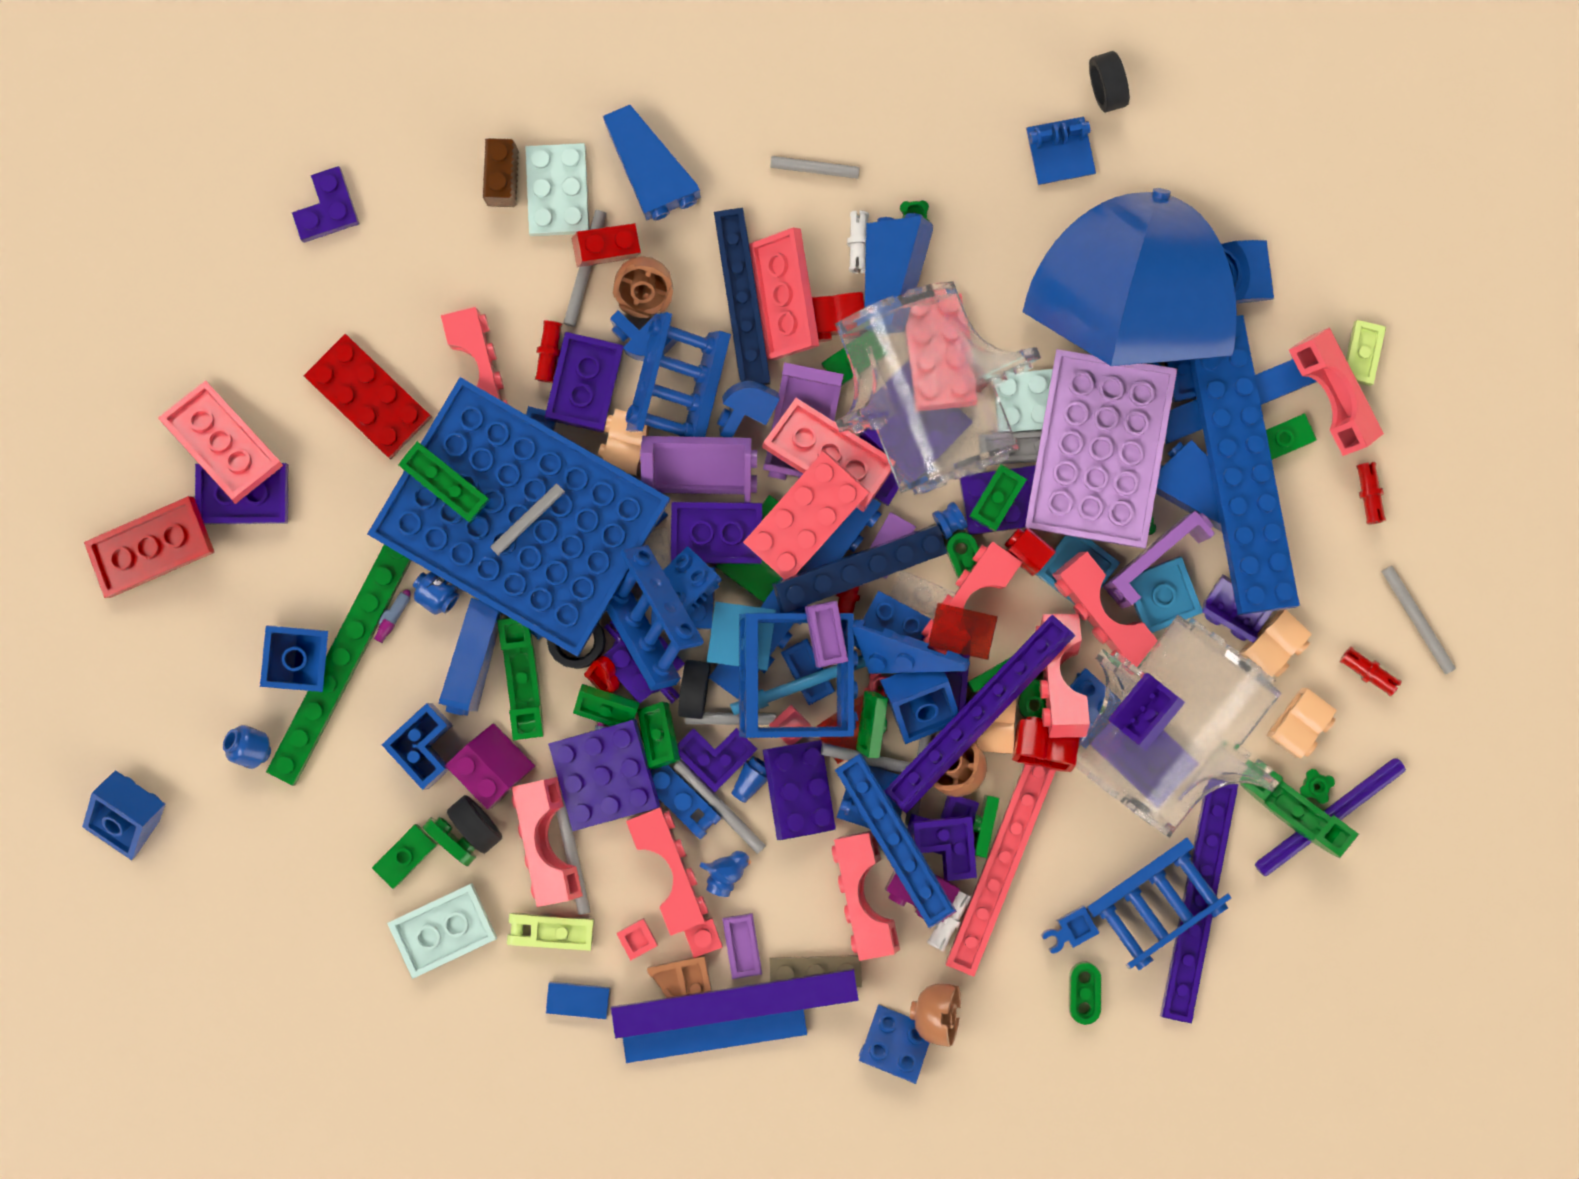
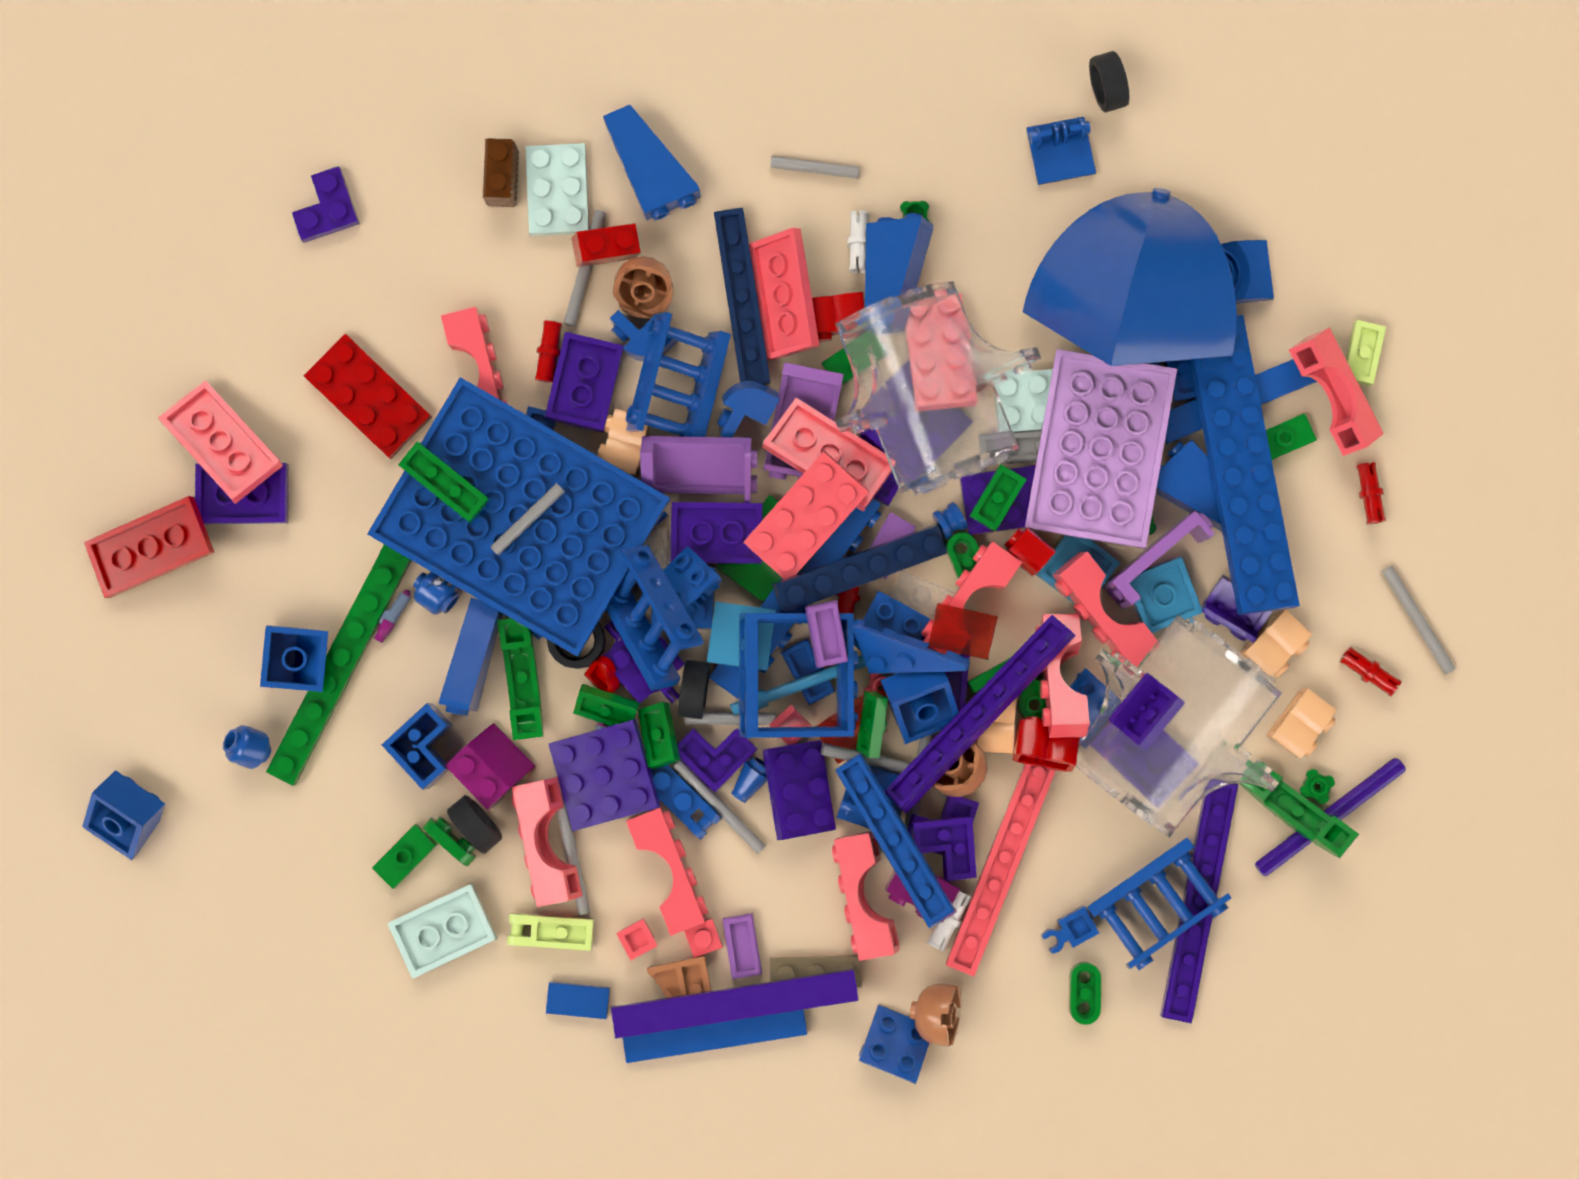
(725, 873): blue animal -> none
(984, 824): green plate -> none

